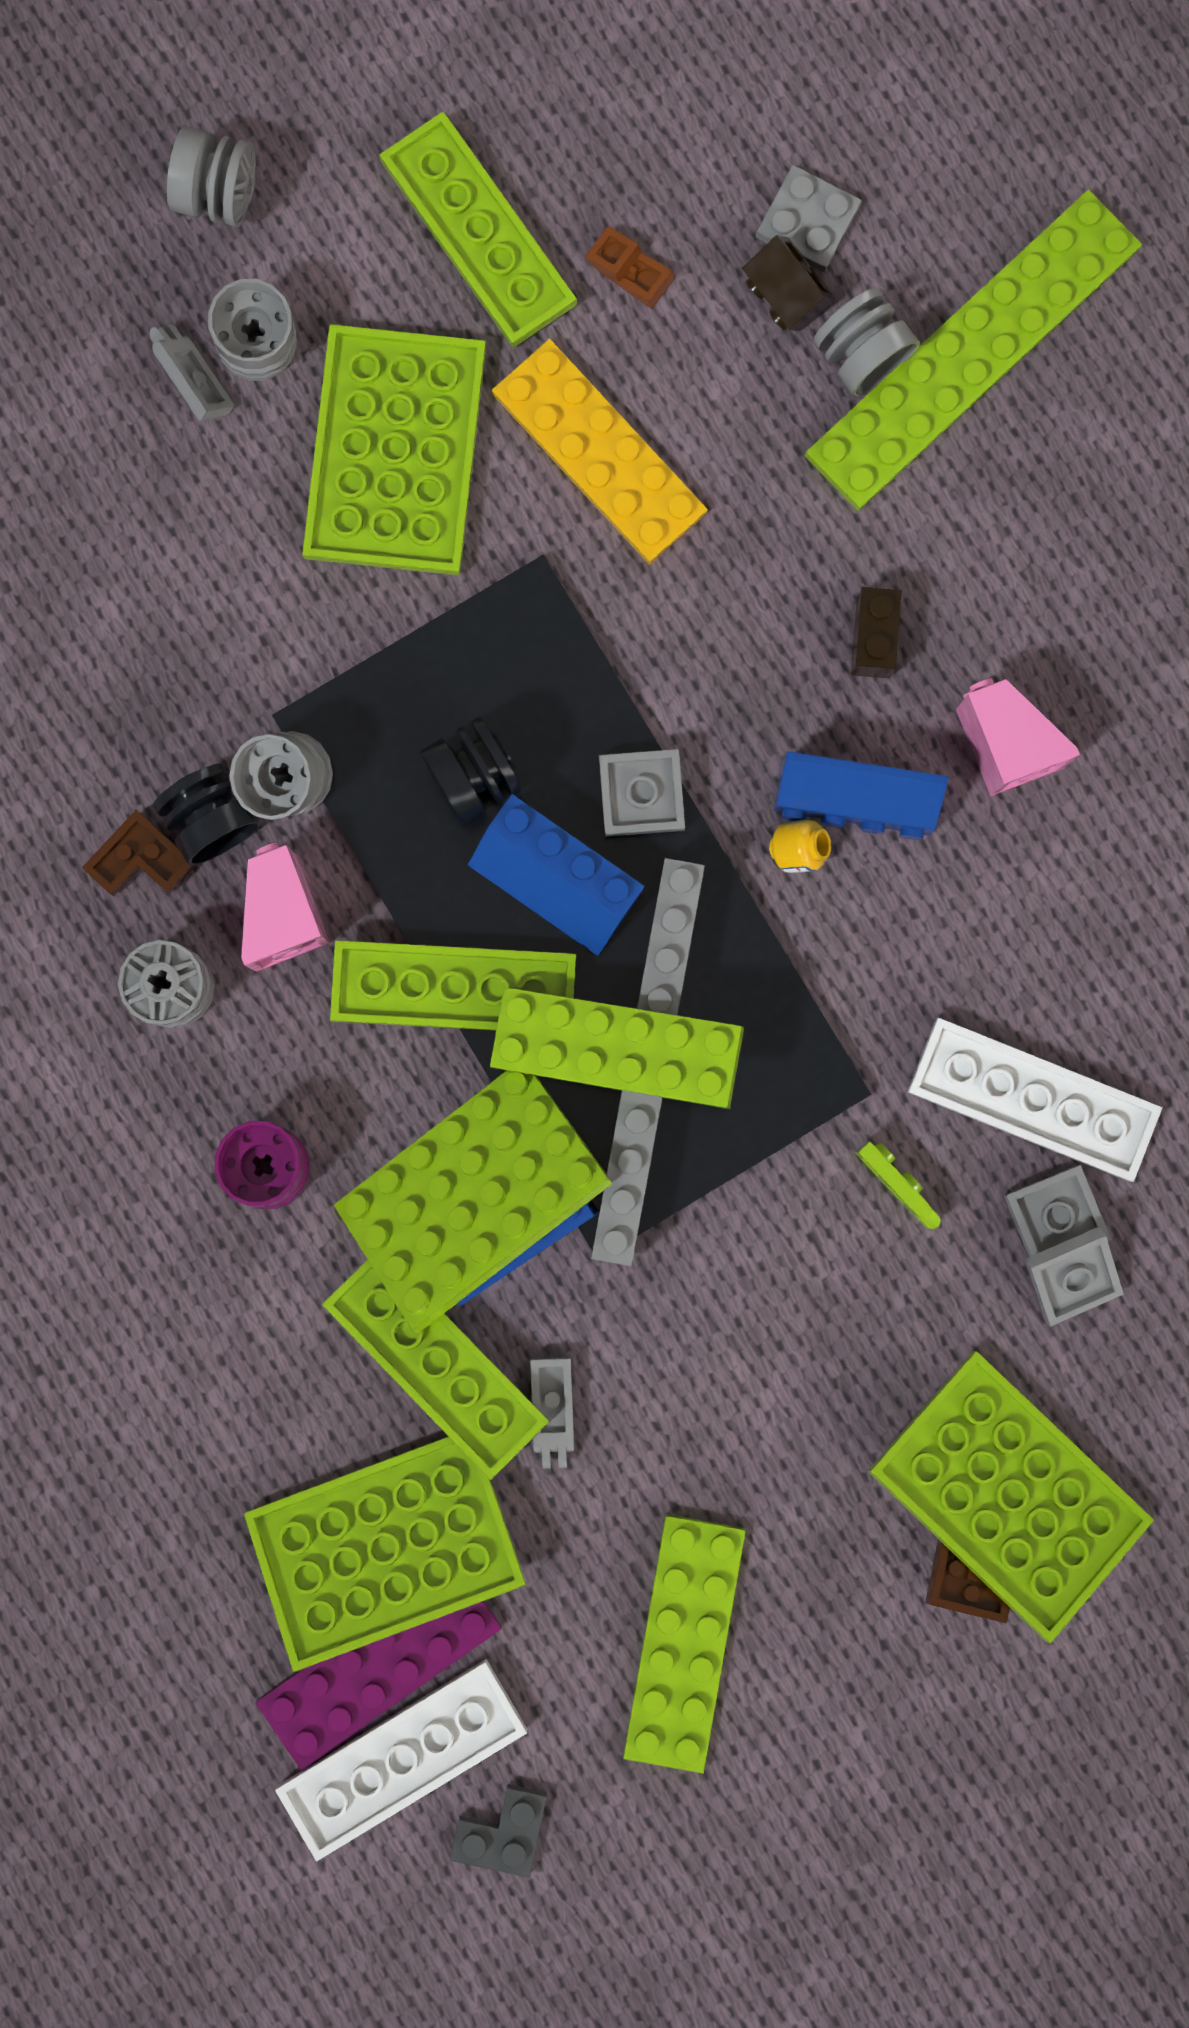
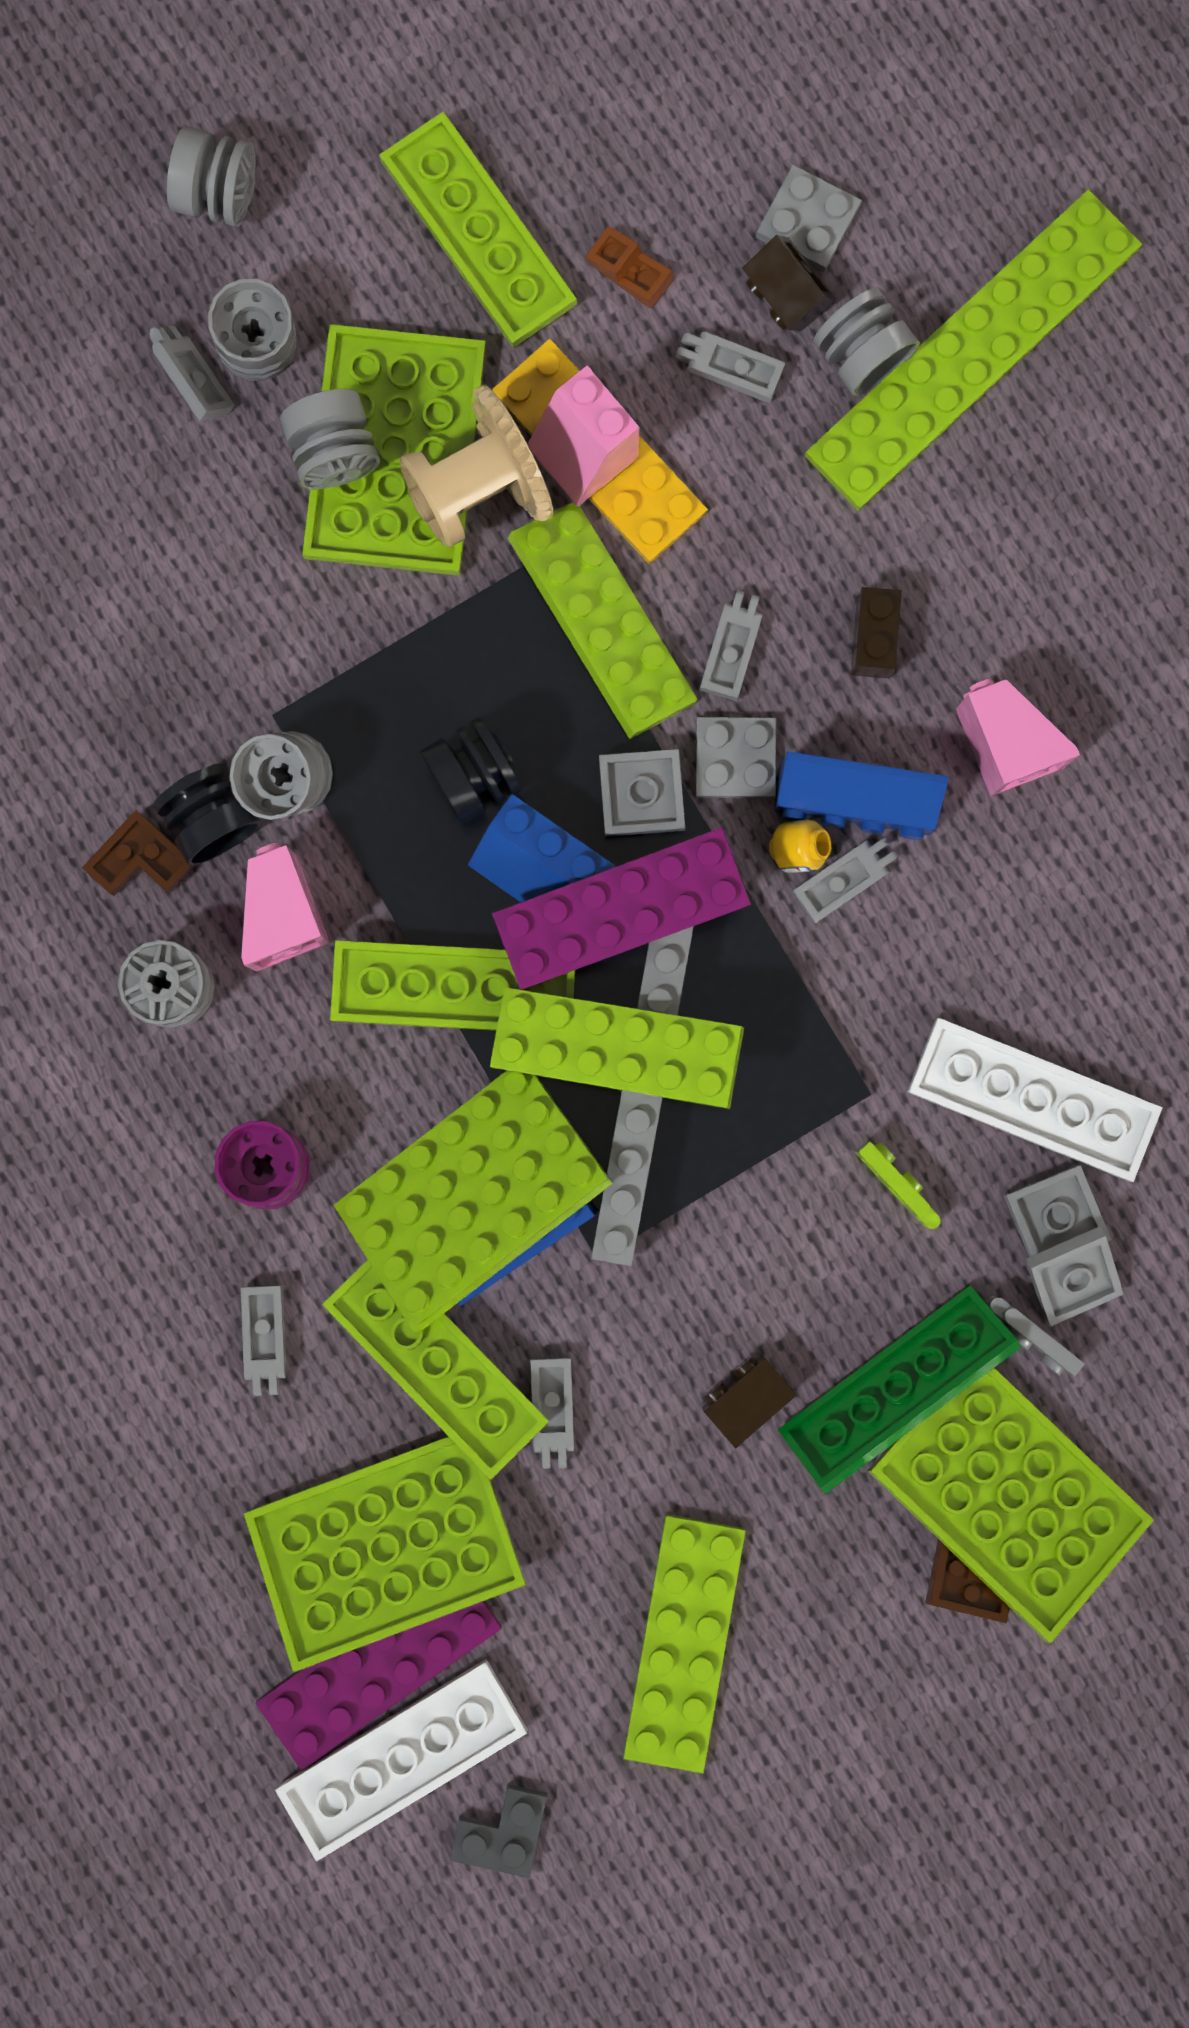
(263, 1336): none -> light grey hinge
(329, 439): none -> light grey wheel
(477, 473): none -> tan piece
(584, 437): none -> bright pink slope
(602, 619): none -> lime plate
(621, 908): none -> magenta plate
(731, 365): none -> light grey hinge
(732, 648): none -> light grey hinge
(735, 757): none -> light grey plate
(747, 1400): none -> dark brown brick
(843, 880): none -> light grey hinge
(898, 1389): none -> green plate
(1028, 1334): none -> light grey hinge

